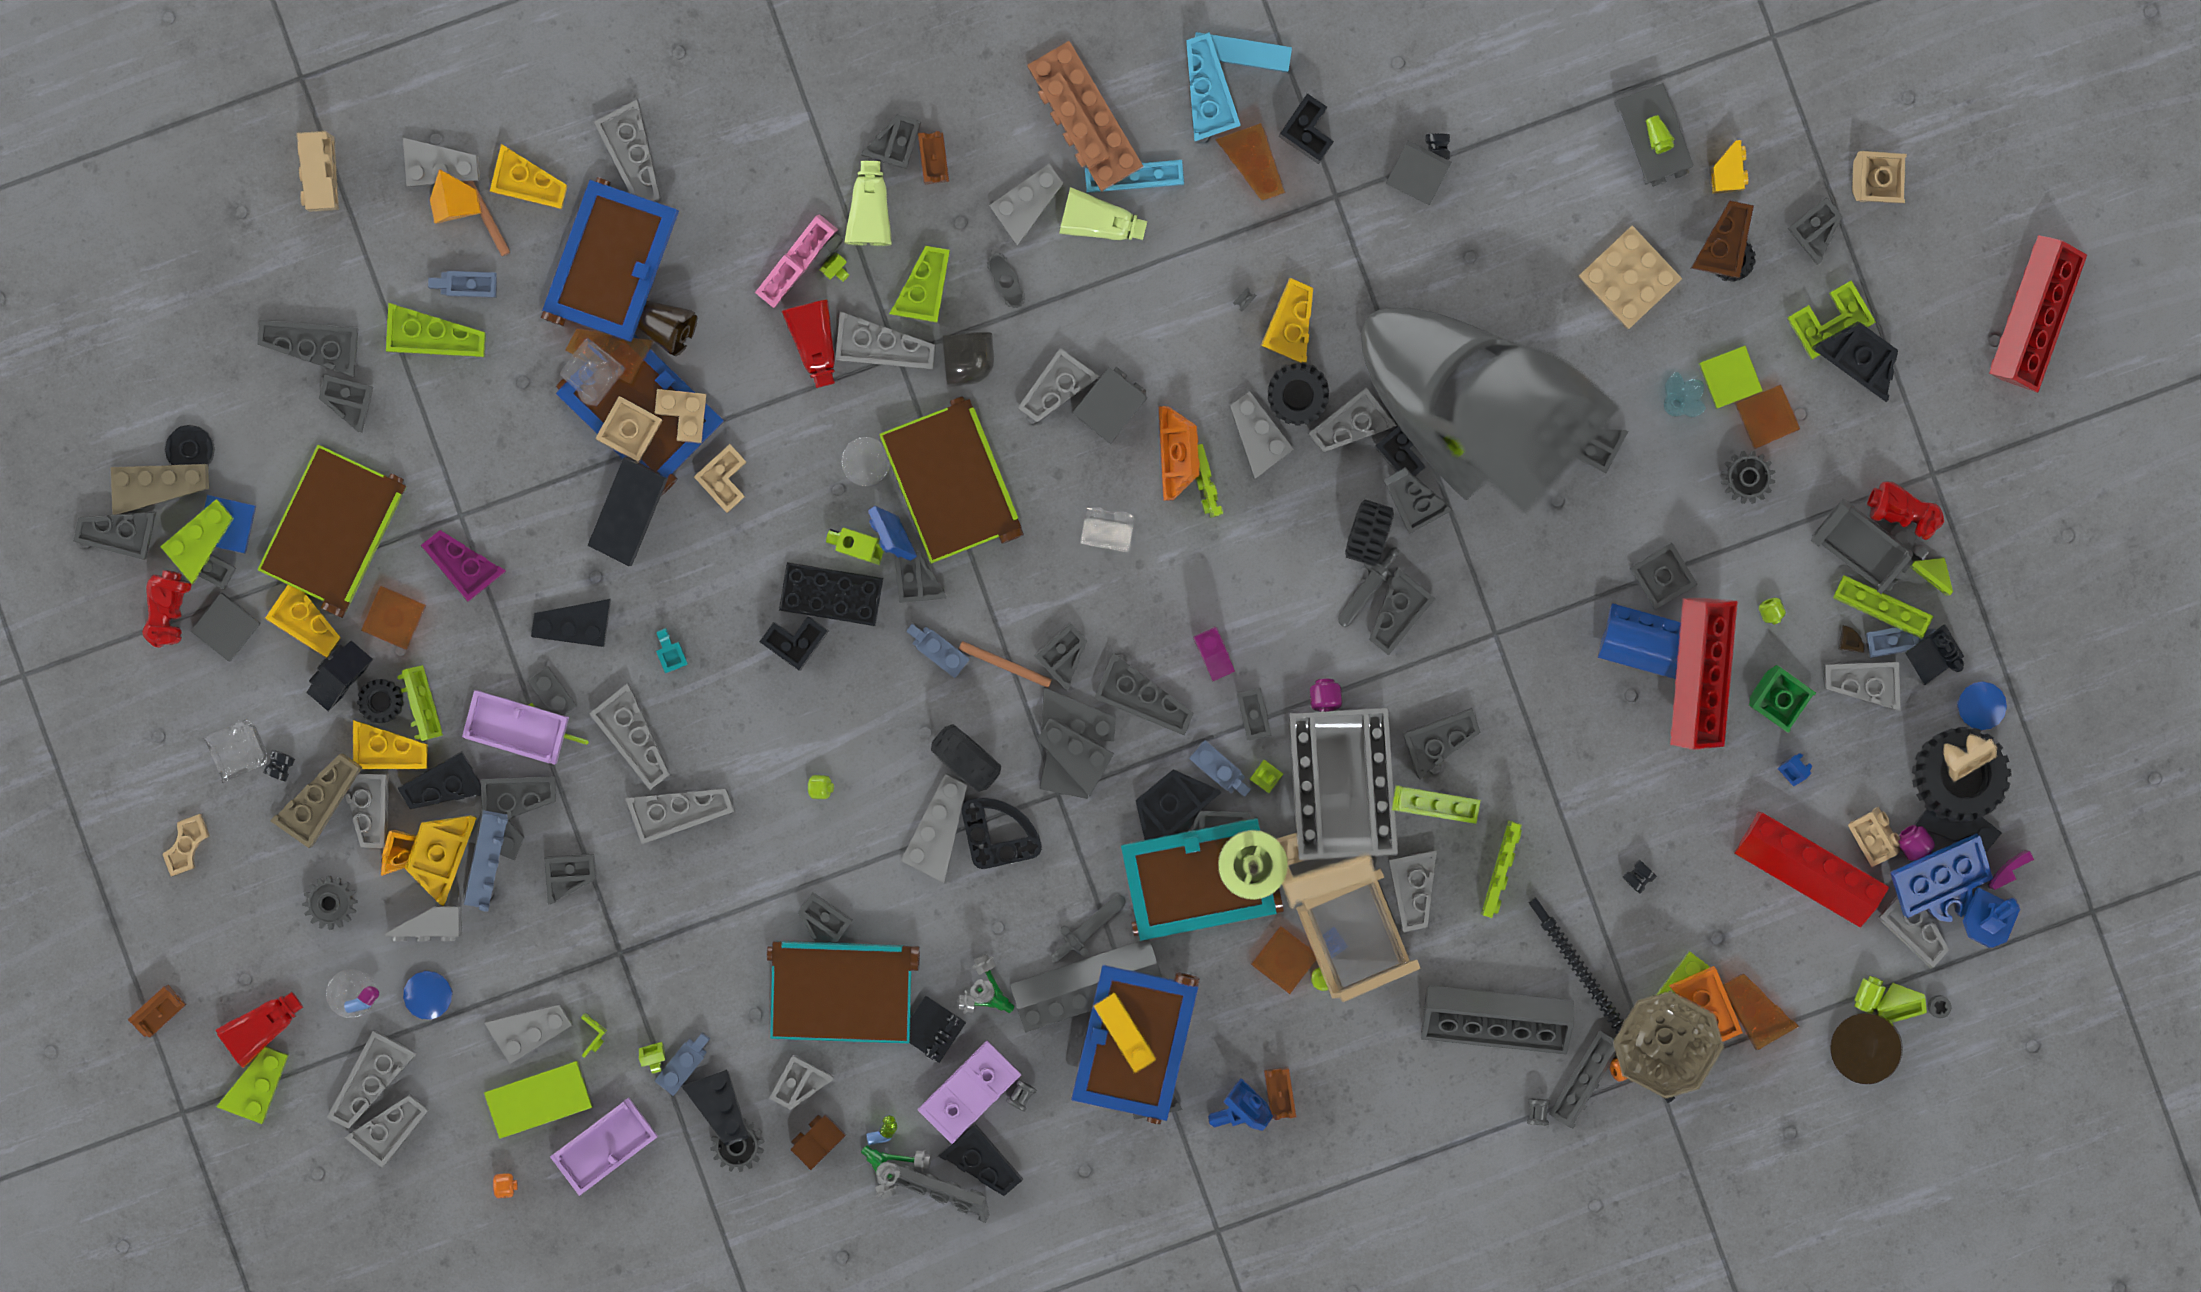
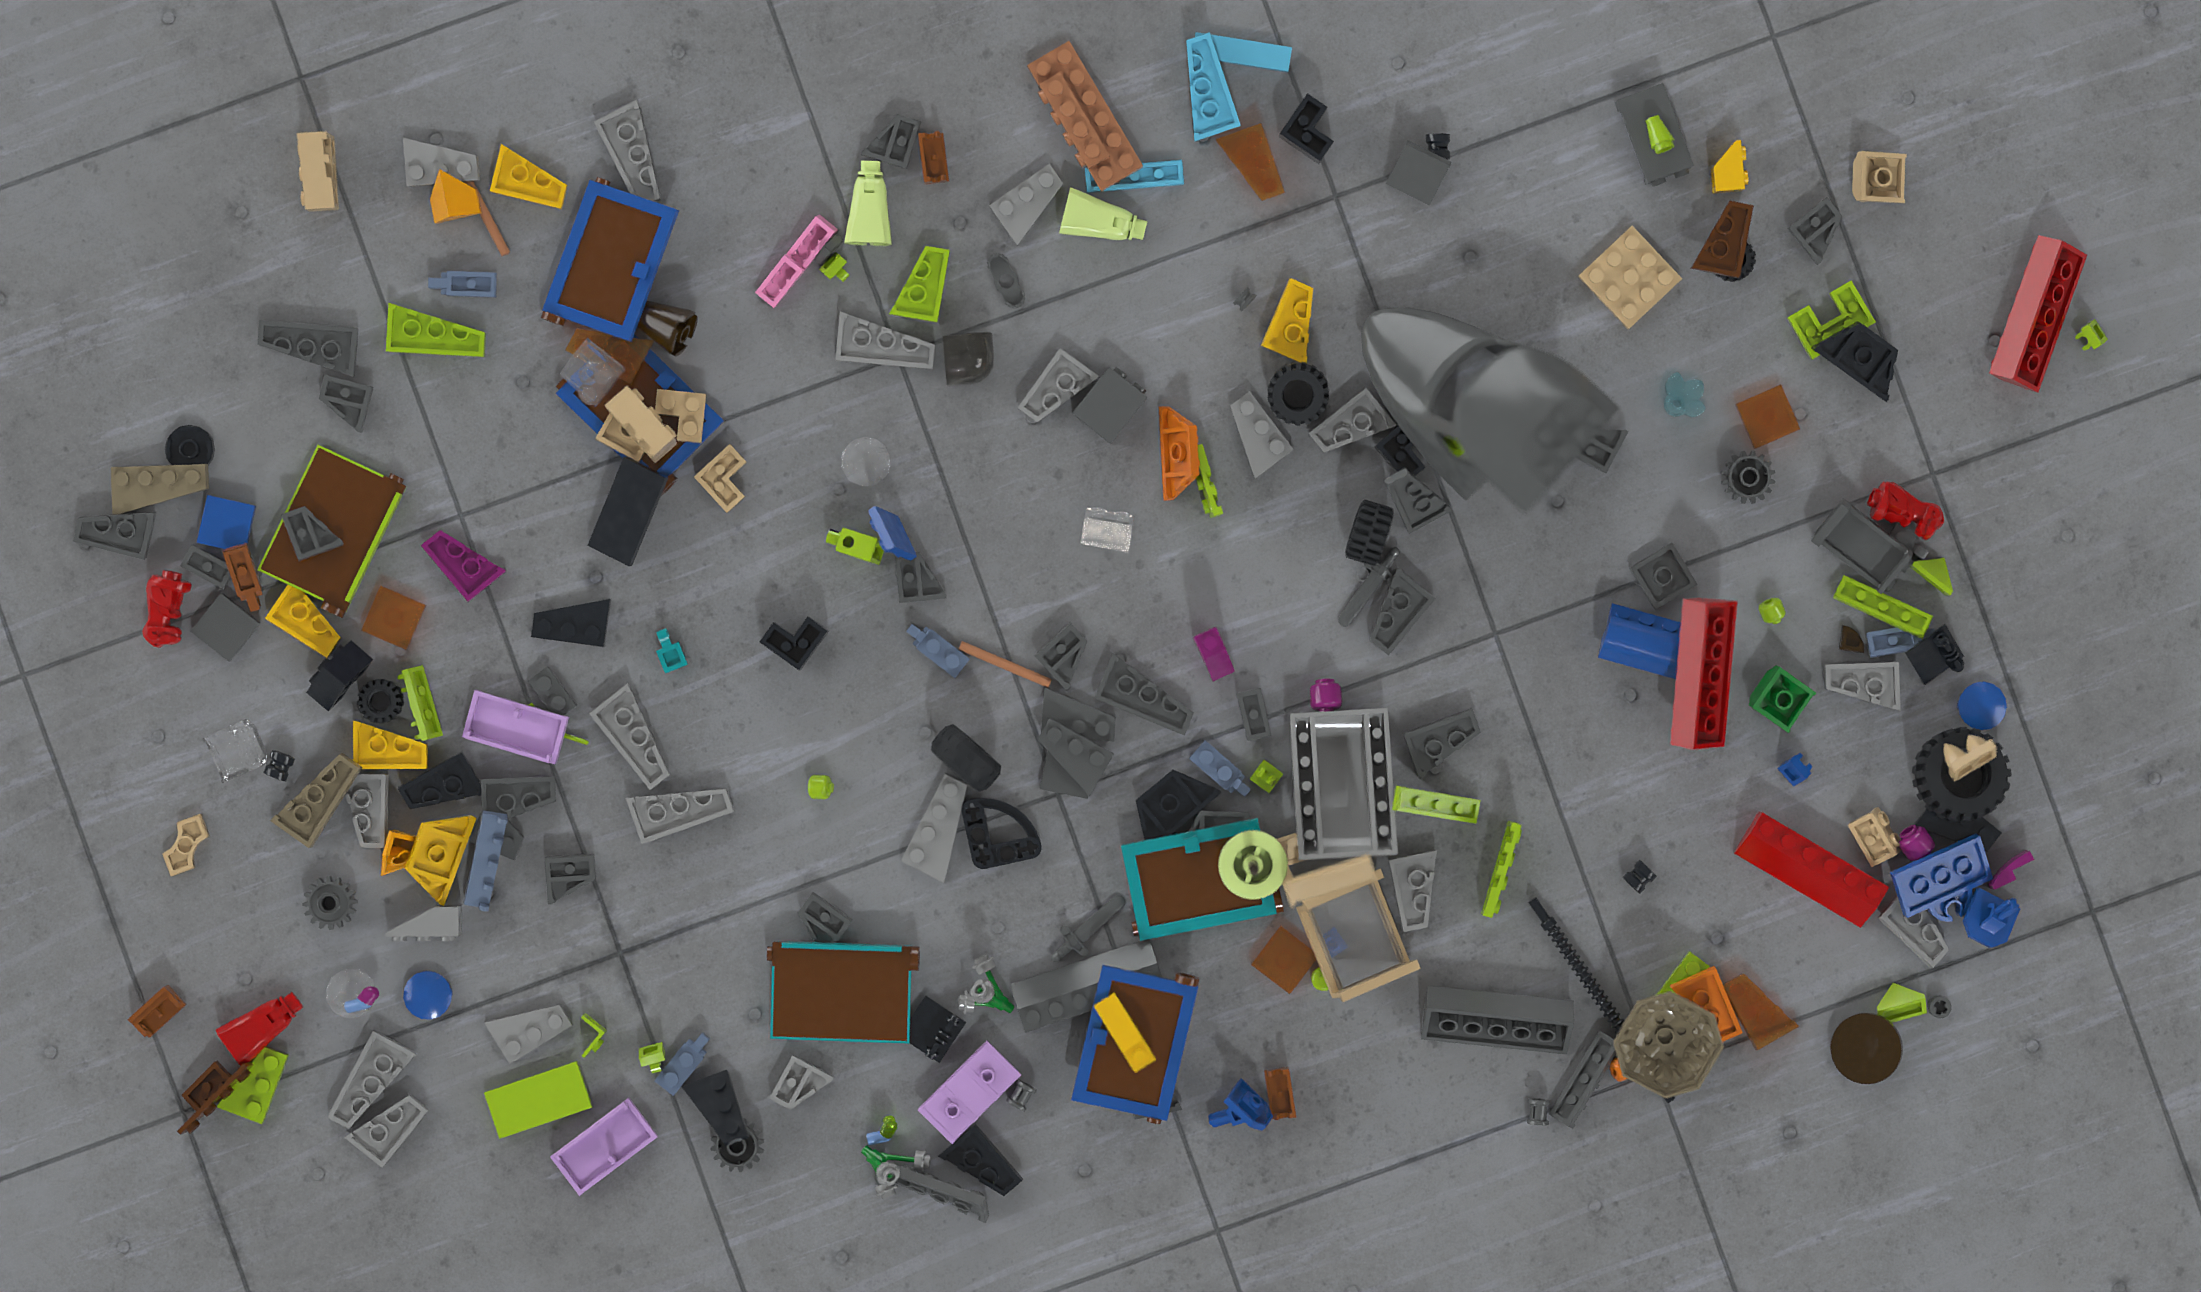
(196, 540): lime wing -> none
(208, 1090): none -> reddish brown bracket
(244, 575): none -> dark orange hinge
(308, 534): none -> dark grey wing
(504, 1185): orange piece -> none
(642, 423): none -> tan wedge
(813, 338): red piece -> none
(817, 1141): reddish brown brick -> none
(831, 594): black tile -> none
(951, 481): reddish brown door -> none
(1730, 377): lime tile -> none
(1869, 994): lime brick -> none
(2094, 335): none -> lime tile

